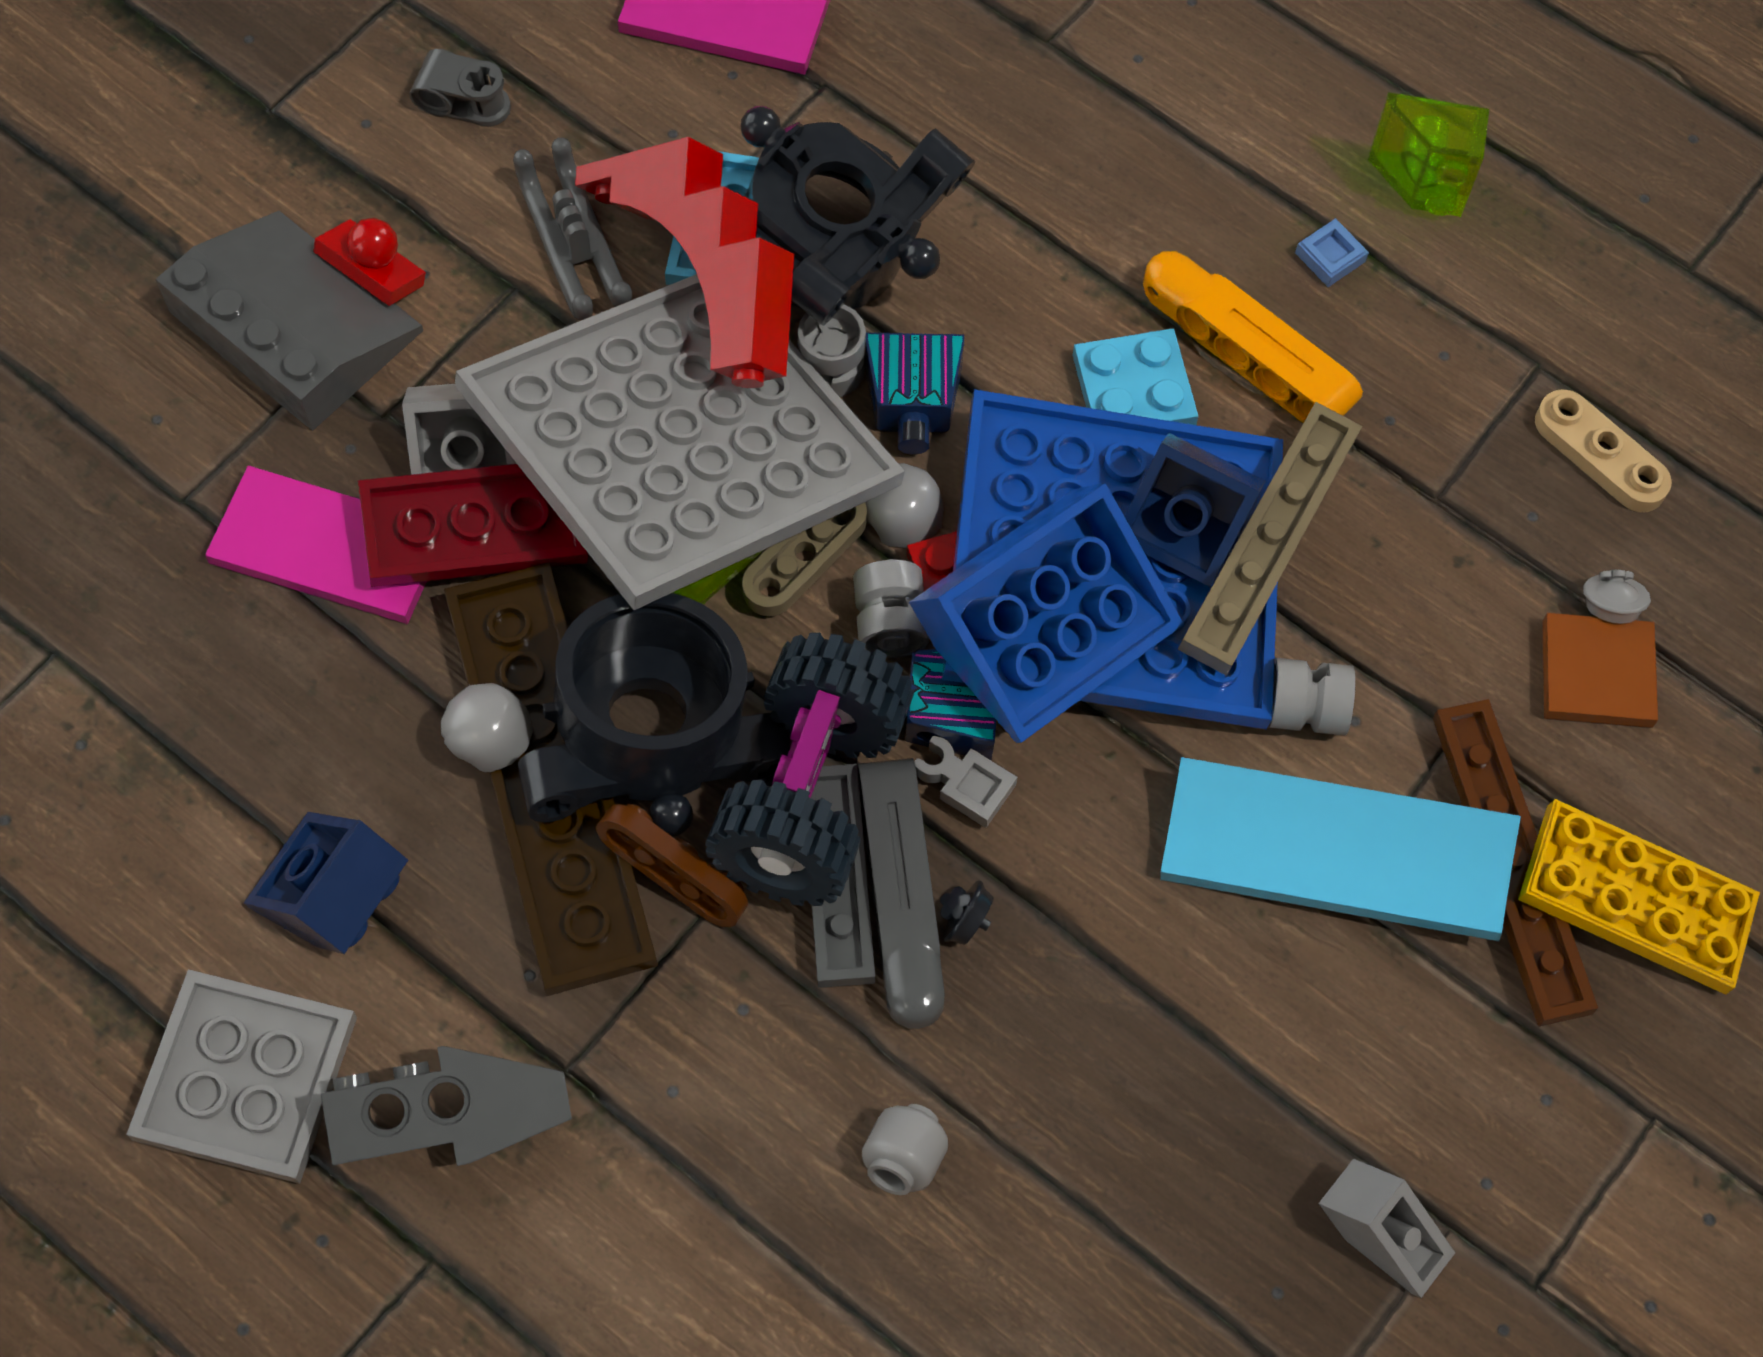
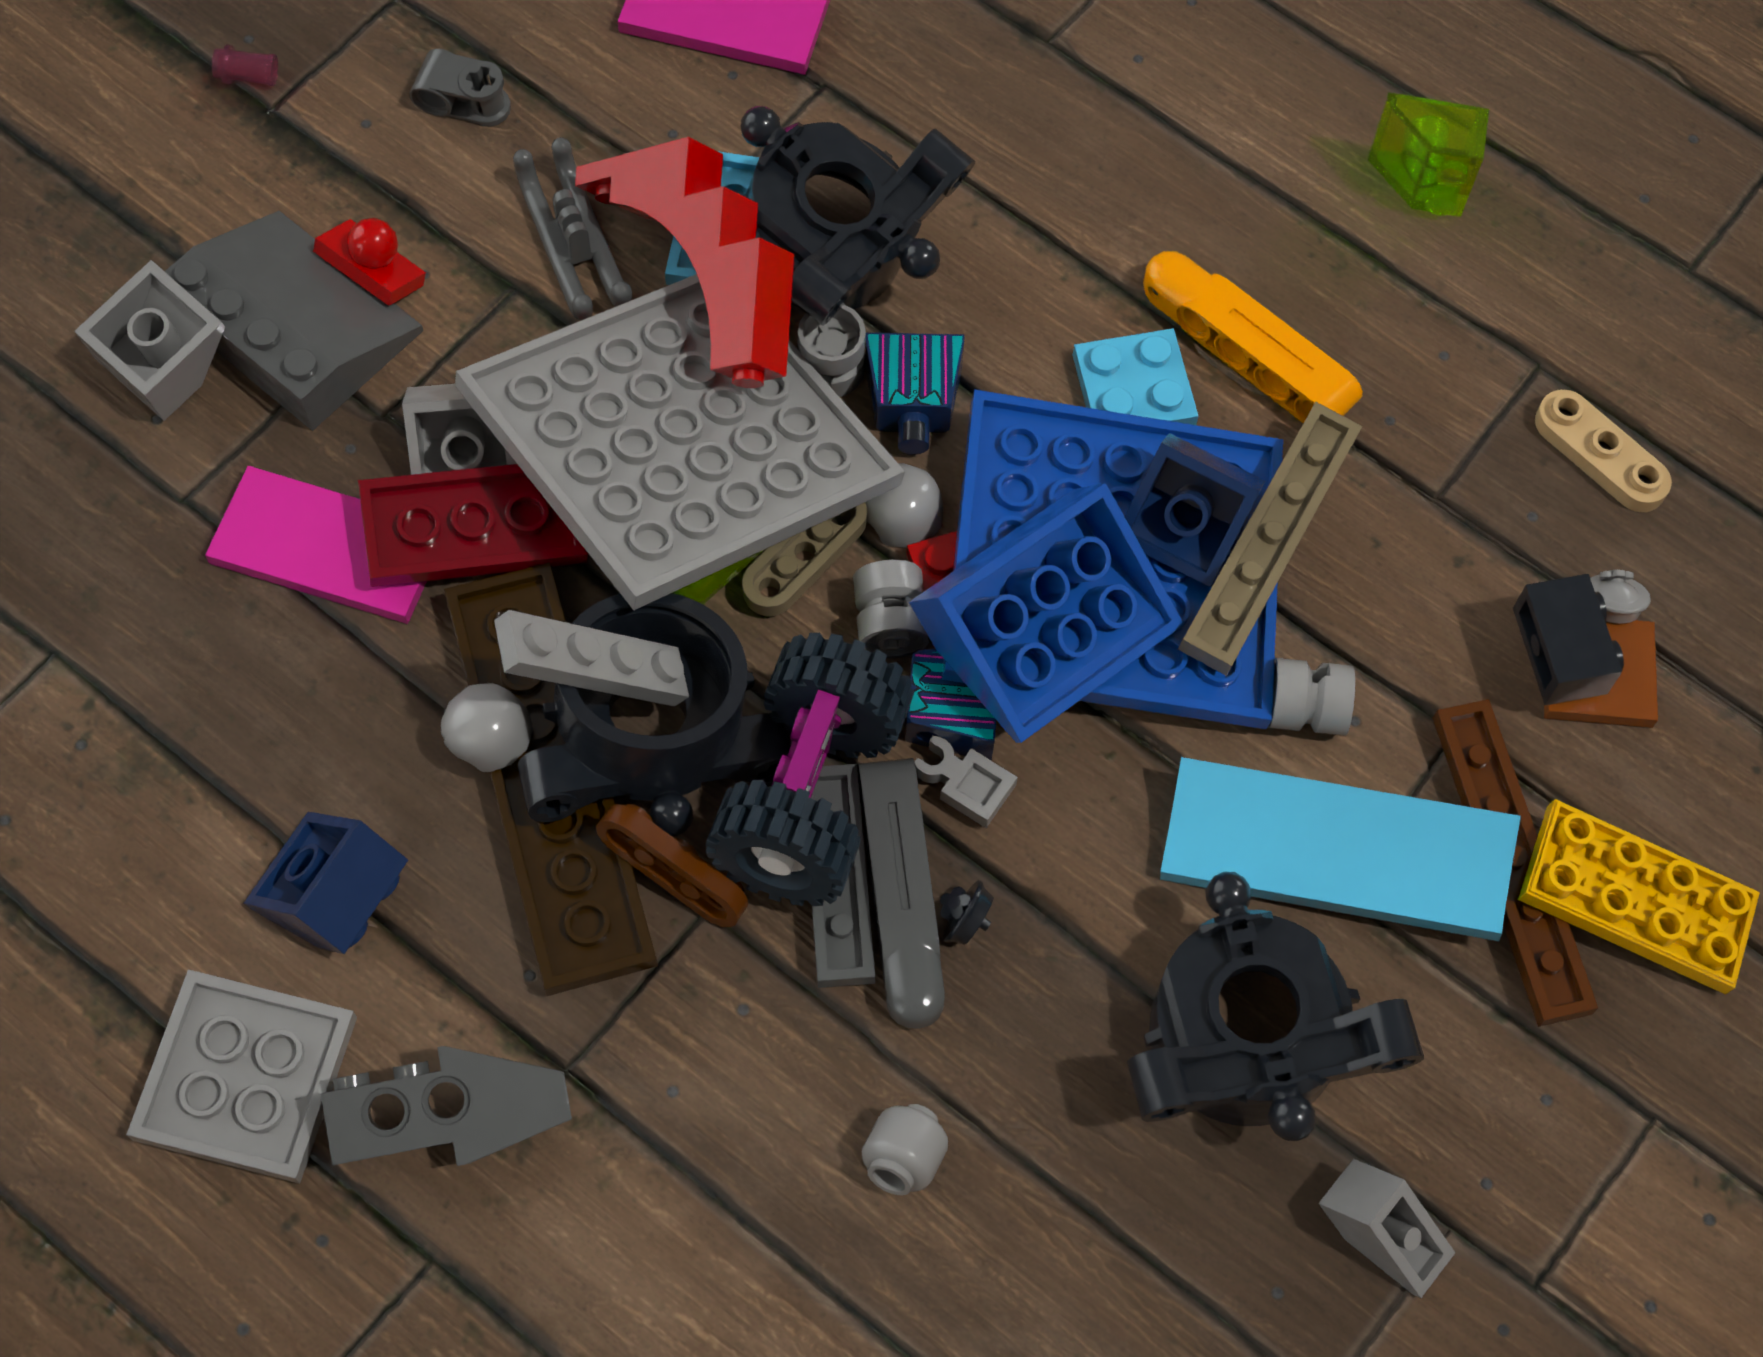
(154, 339): none -> light grey slope
(244, 66): none -> clear pink pin
(590, 658): none -> light grey plate
(1242, 1083): none -> black piece
(1331, 252): medium blue tile -> none
(1568, 639): none -> black brick

